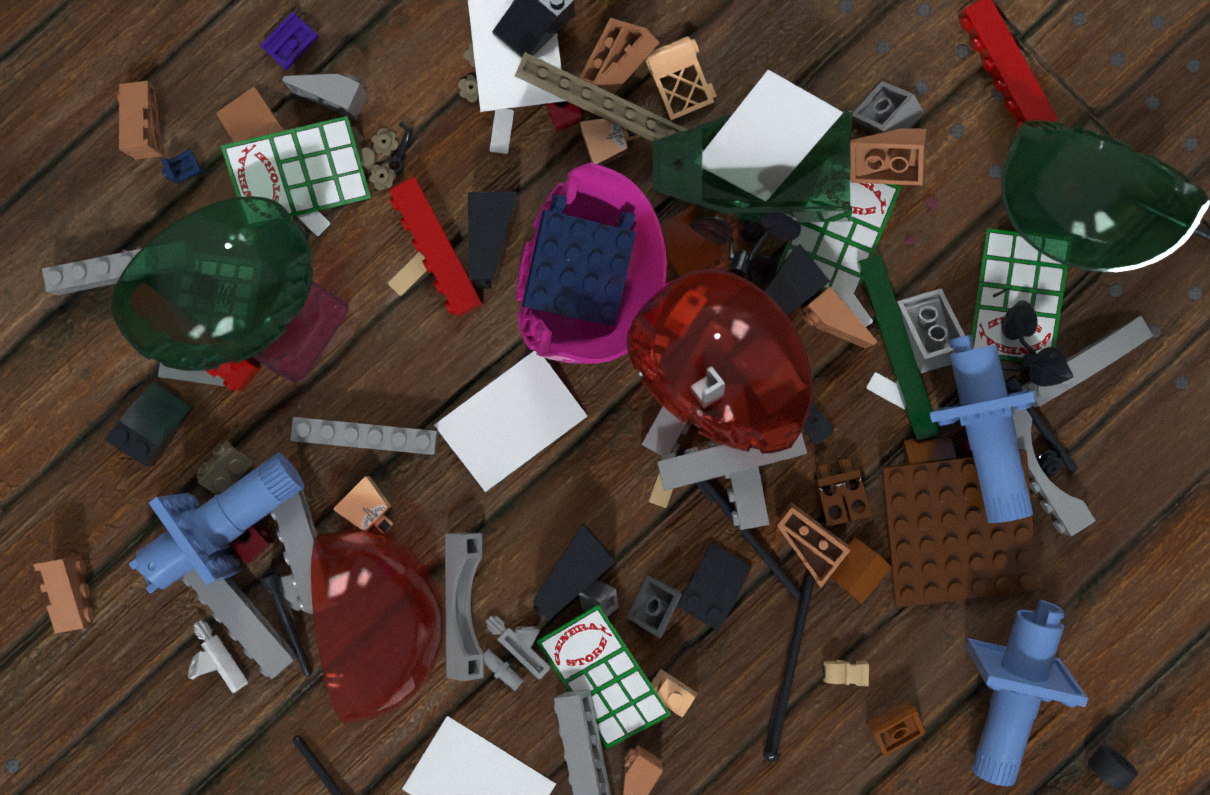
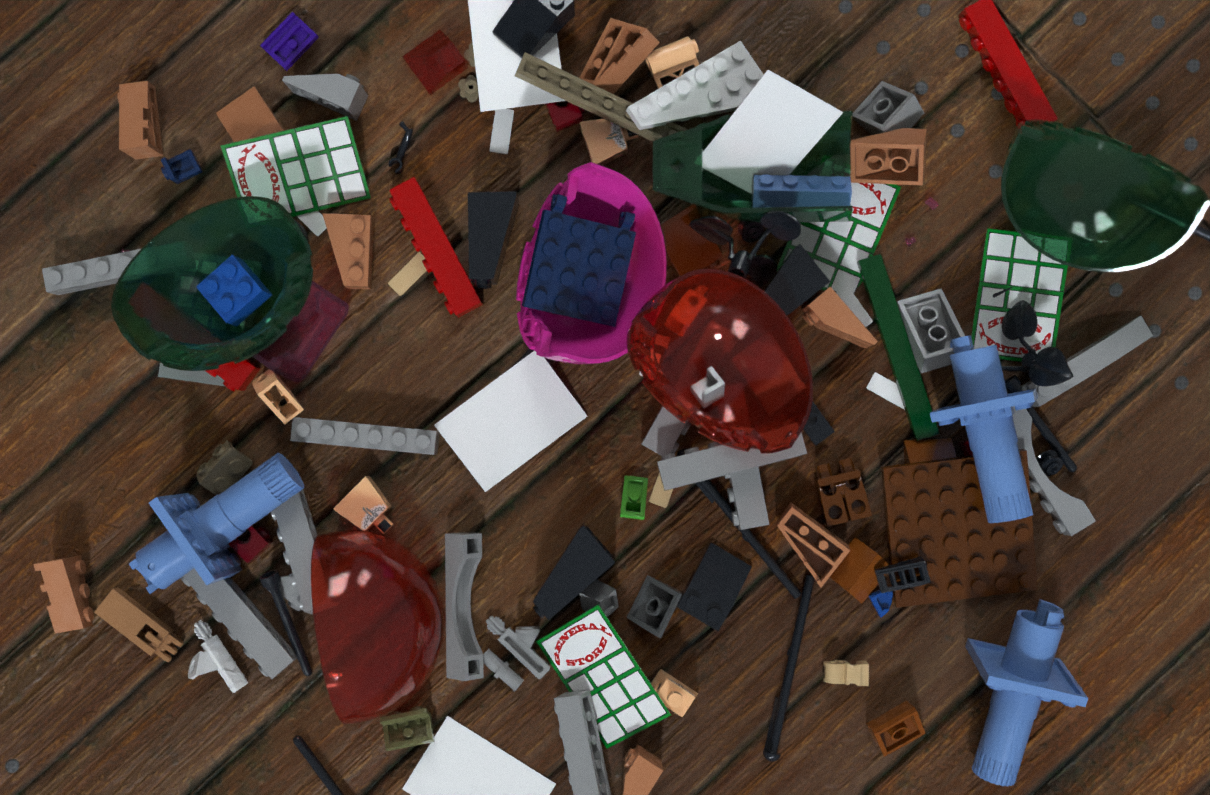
(130, 618): none -> medium nougat hinge
(149, 424): black slope -> none
(234, 290): none -> blue brick
(272, 391): none -> light nougat torso
(353, 247): none -> nougat wedge
(368, 156): dark tan plant -> none
(407, 728): none -> olive bracket
(435, 61): none -> clear red slope
(634, 497): none -> bright green slope
(703, 91): none -> white wing
(800, 191): none -> medium blue brick
(881, 602): none -> blue tile
(904, 583): none -> black slope
(1112, 767): black tyre -> none

